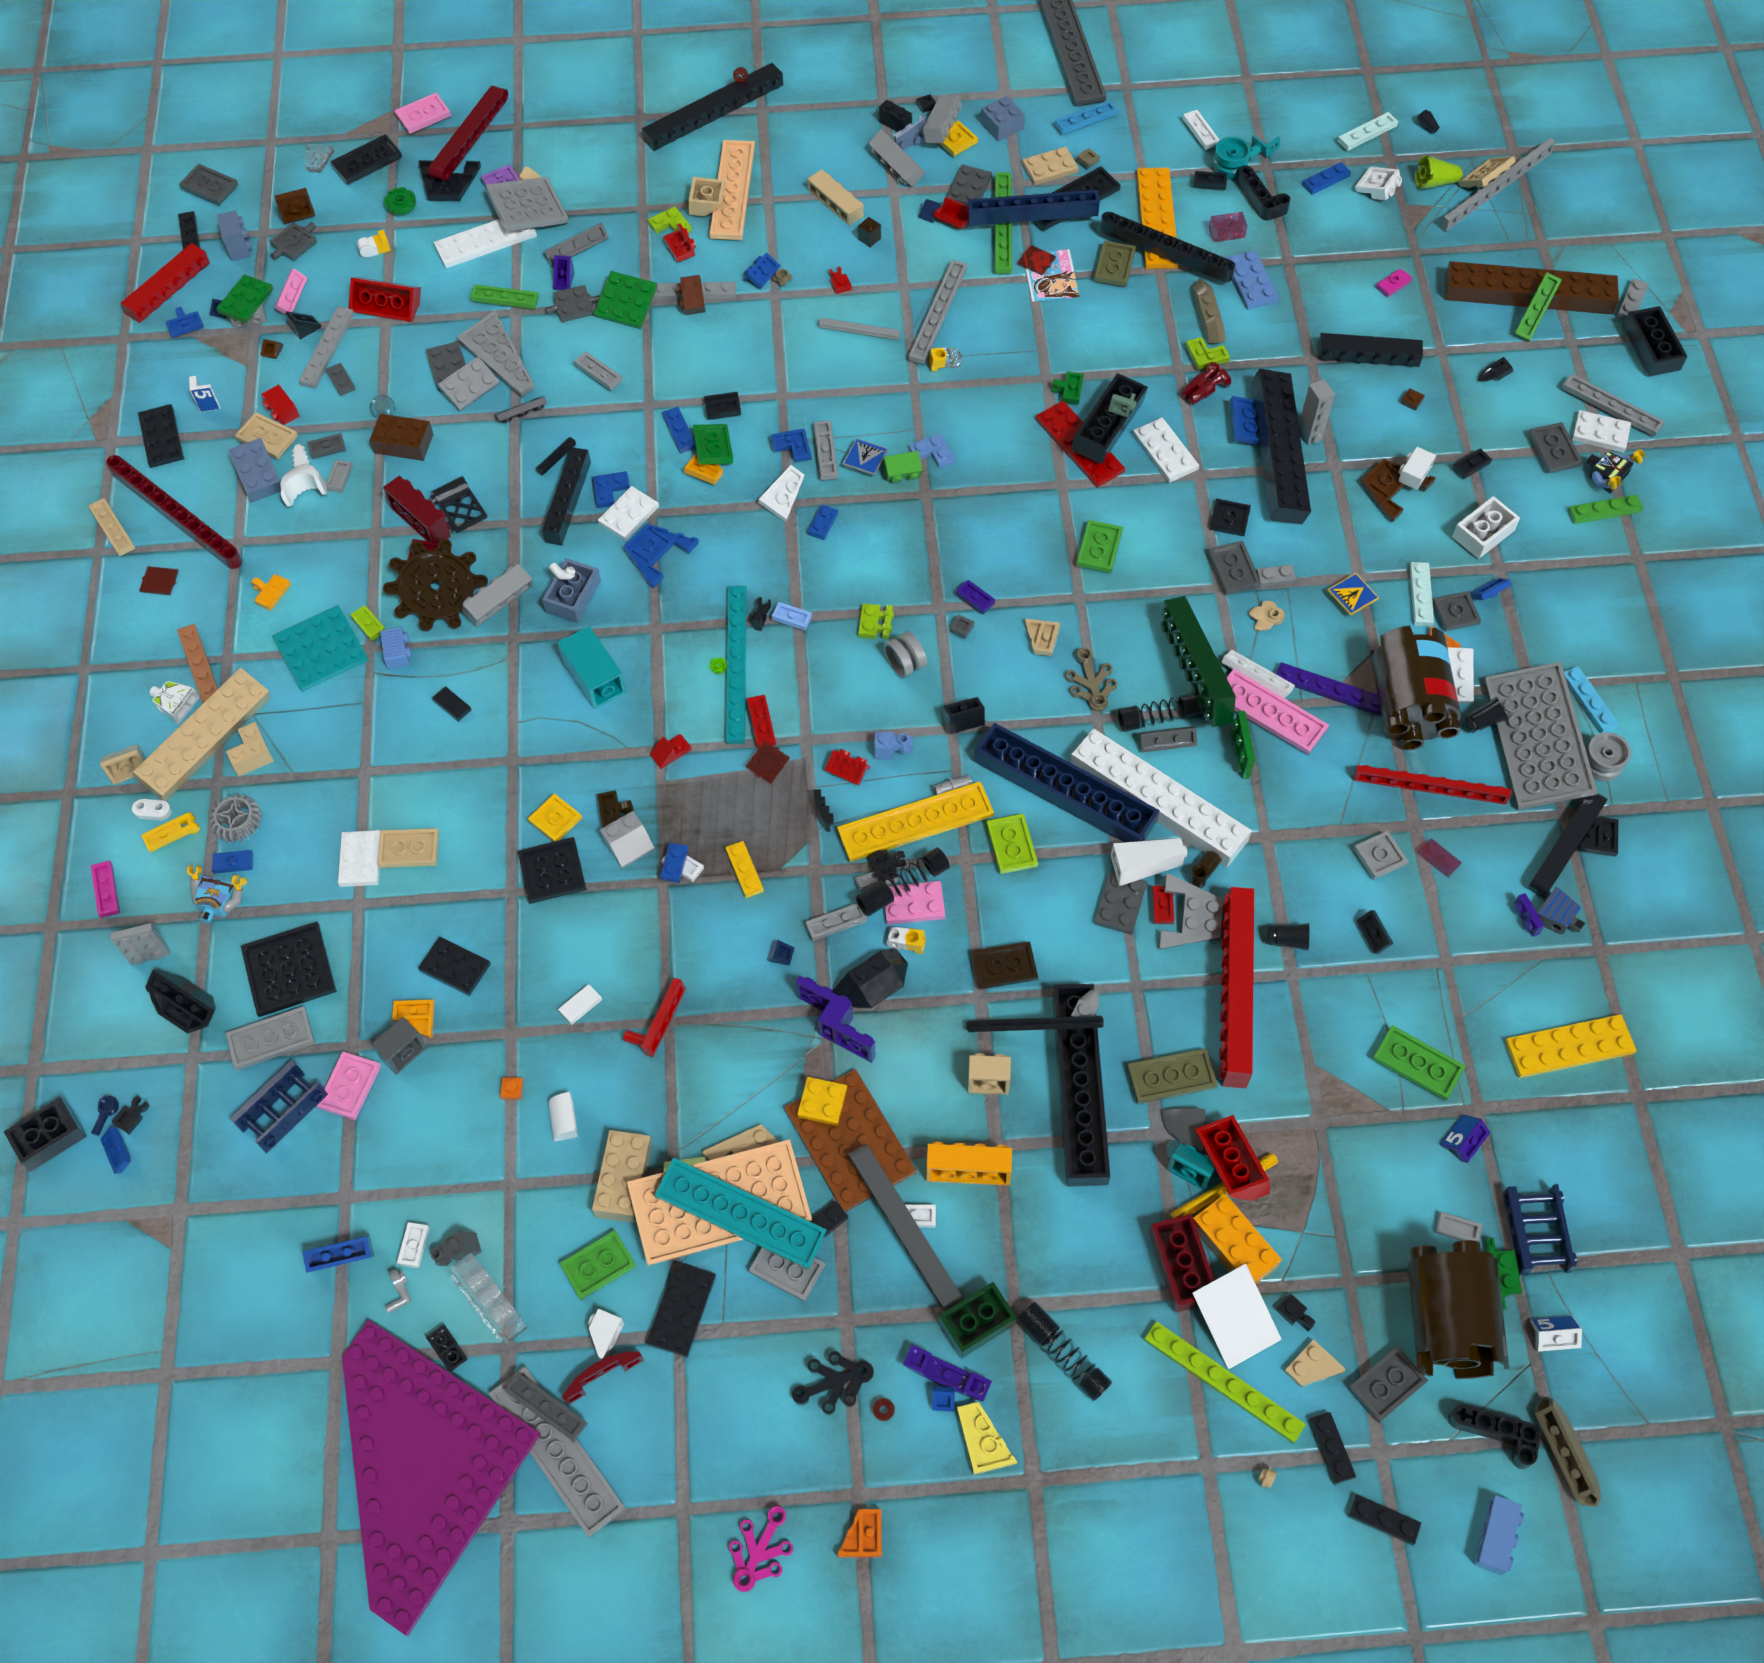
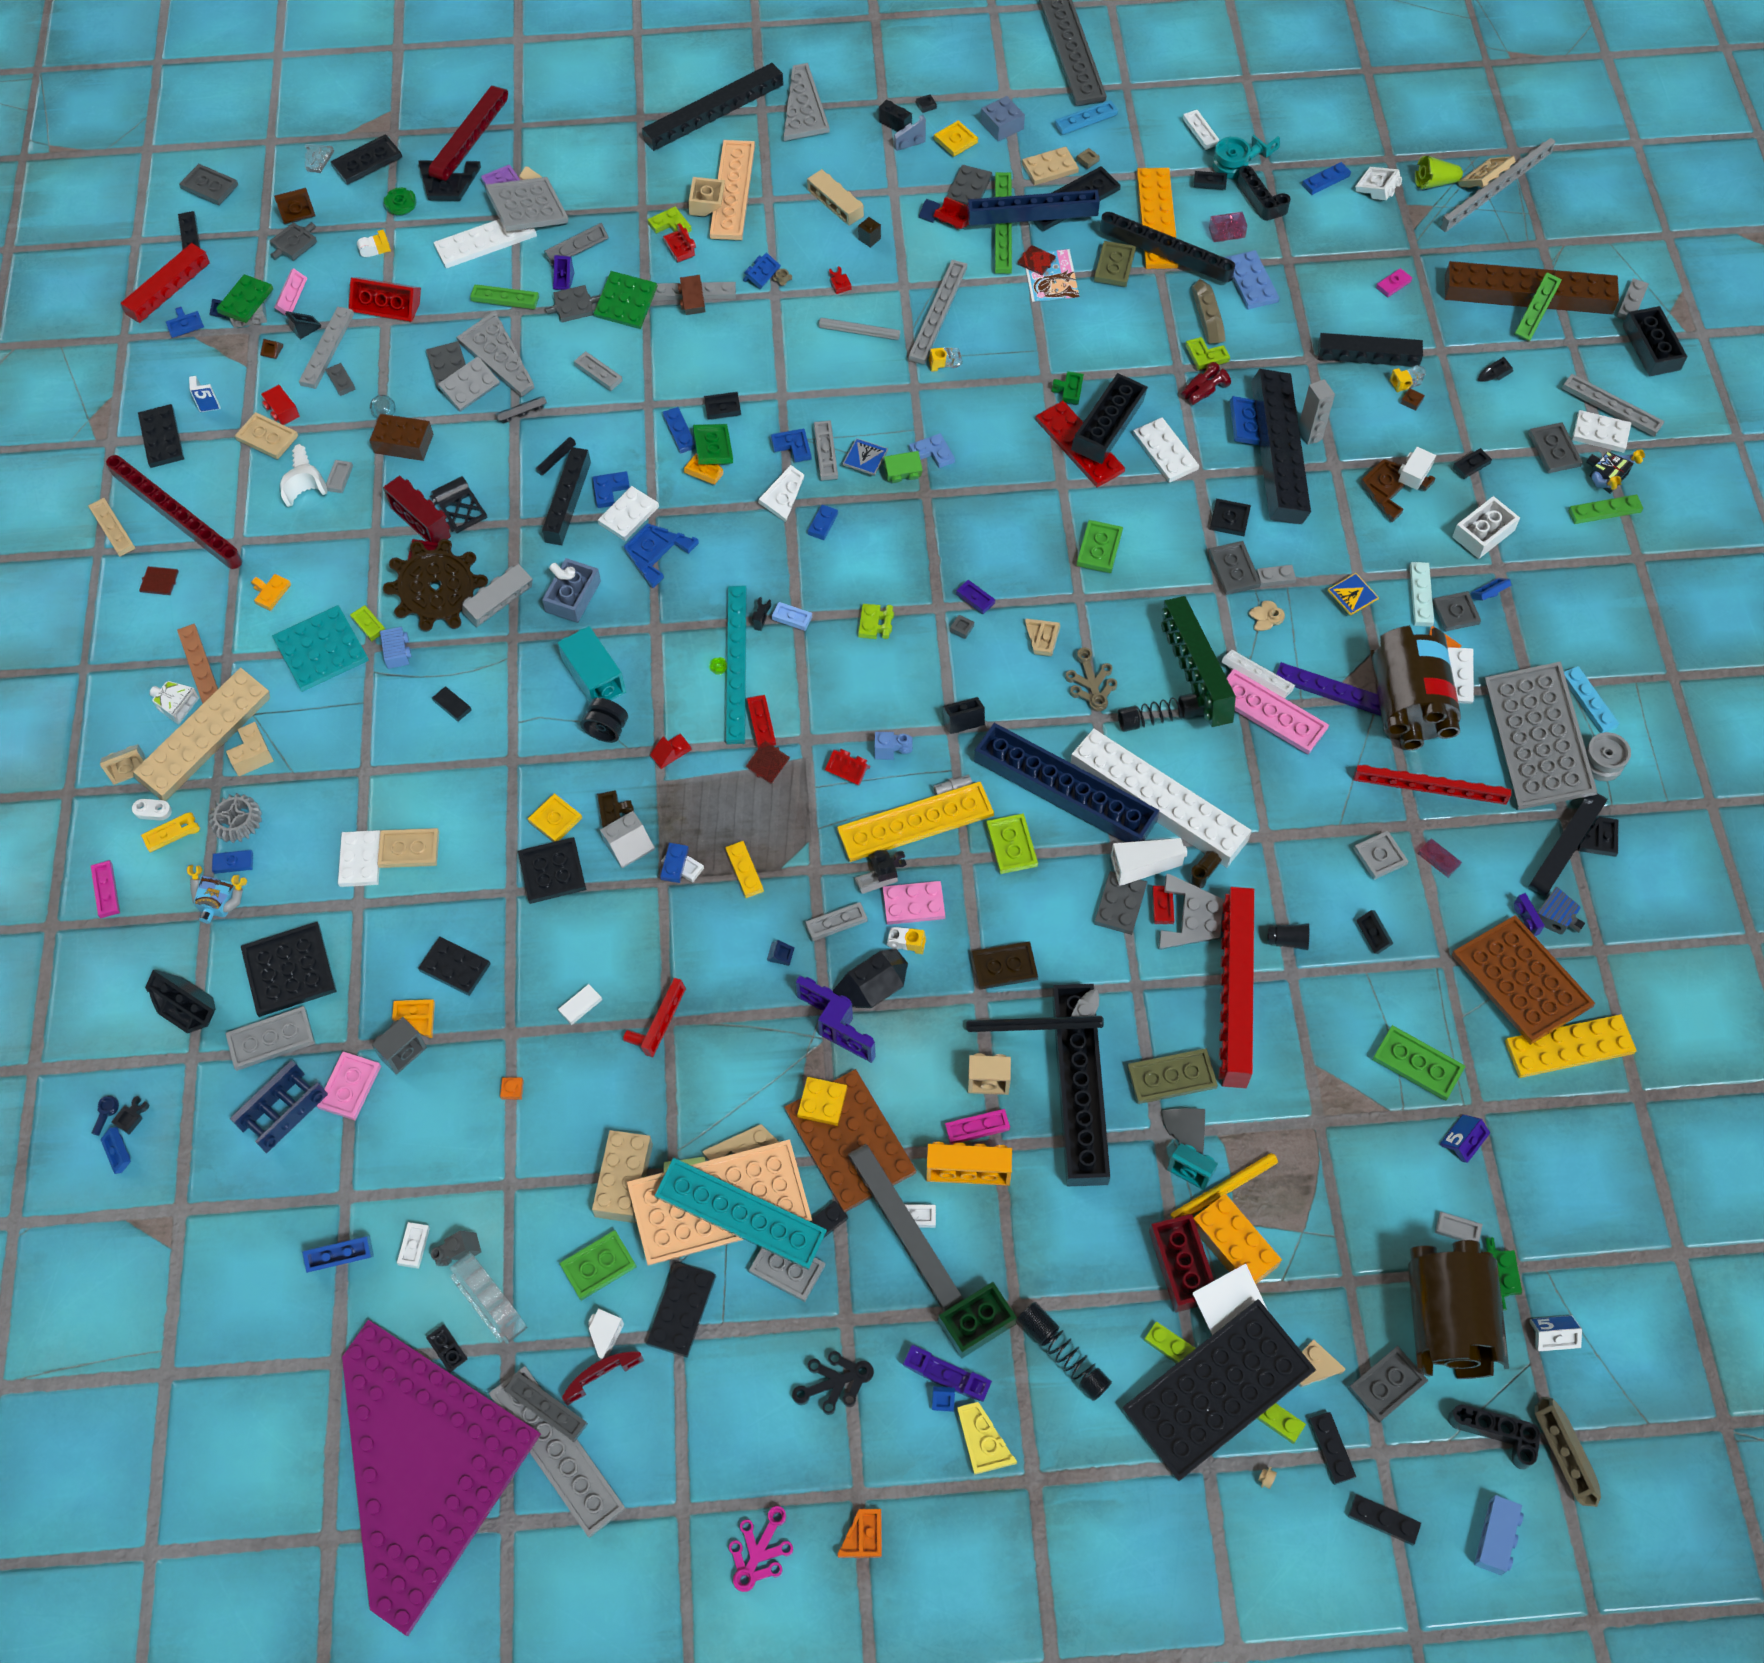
(45, 1134): black brick -> none
(140, 944): light grey plate -> none
(234, 235): sand blue brick -> none
(255, 470): sand blue brick -> none
(326, 446): dark grey plate -> none
(398, 1280): light grey plate -> none
(422, 113): bright pink plate -> none
(562, 1117): white brick -> none
(604, 720): none -> black wheel
(742, 71): clear red plate -> none
(804, 107): none -> light grey wing
(823, 813): black slope -> none
(880, 894): black piece -> none
(883, 1403): clear red plate -> none
(897, 158): light grey brick -> none
(905, 654): light grey wheel -> none
(942, 118): light grey brick -> none
(977, 1126): none -> dark pink plate
(1122, 405): sand green bracket -> none
(1168, 739): dark grey plate -> none
(1218, 1389): none -> black plate
(1234, 1159): red slope -> none
(1243, 745): green plate -> none
(1293, 1310): black plate -> none
(1368, 131): light aqua plate -> none
(1407, 379): none -> leg
(1428, 121): black cone -> none
(1486, 716): black plant -> none
(1522, 1241): dark blue fence -> none
(1523, 979): none -> dark orange plate

